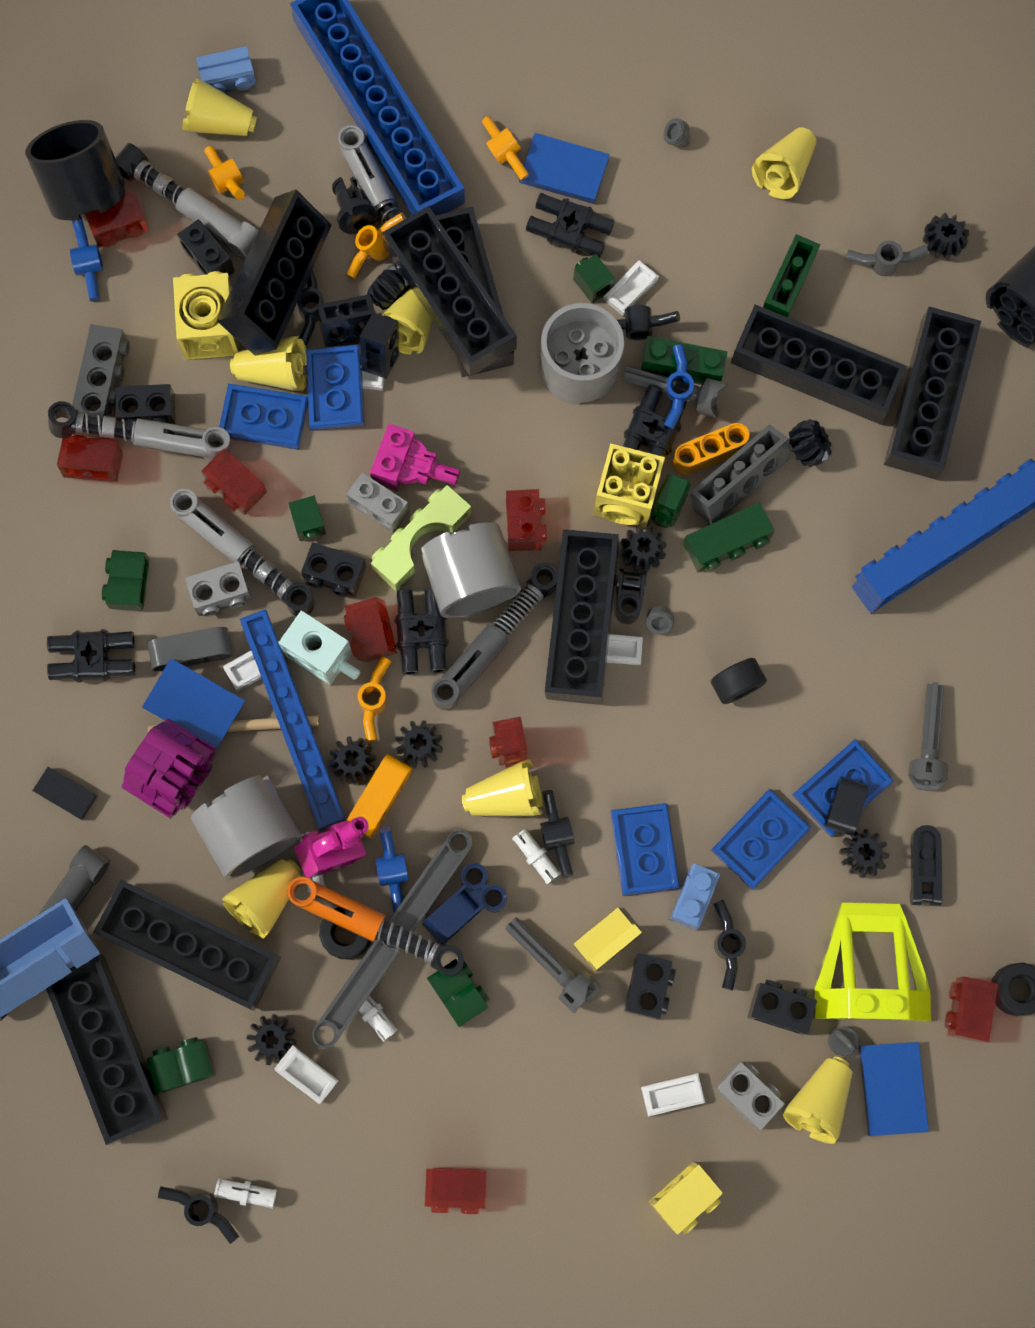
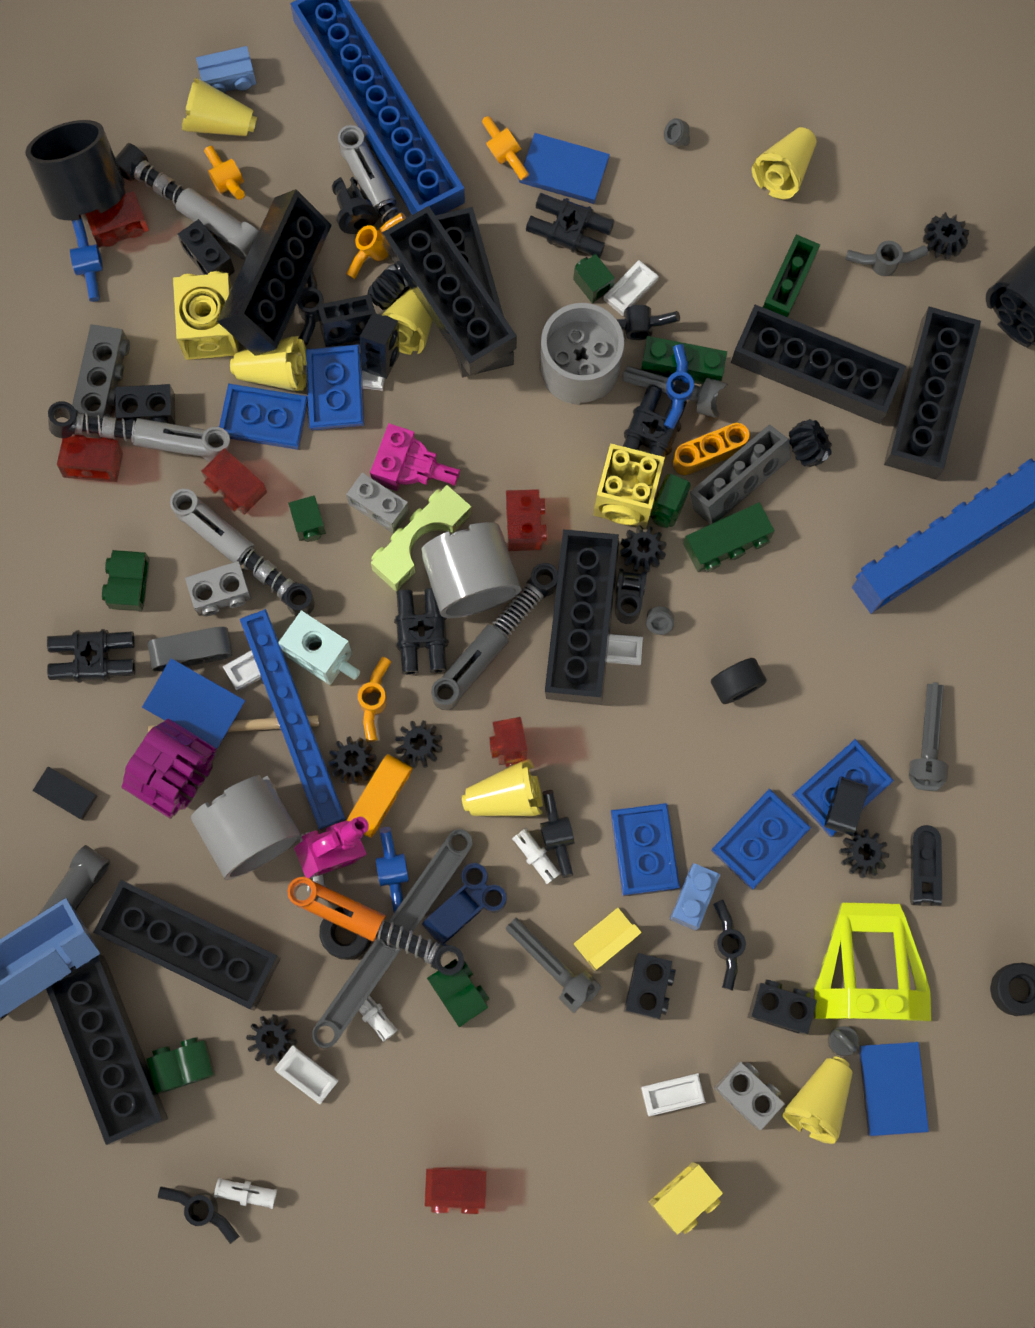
(262, 897): light yellow cone -> none
(337, 563): black brick -> none
(370, 629): clear red brick -> none
(971, 1009): clear red brick -> none

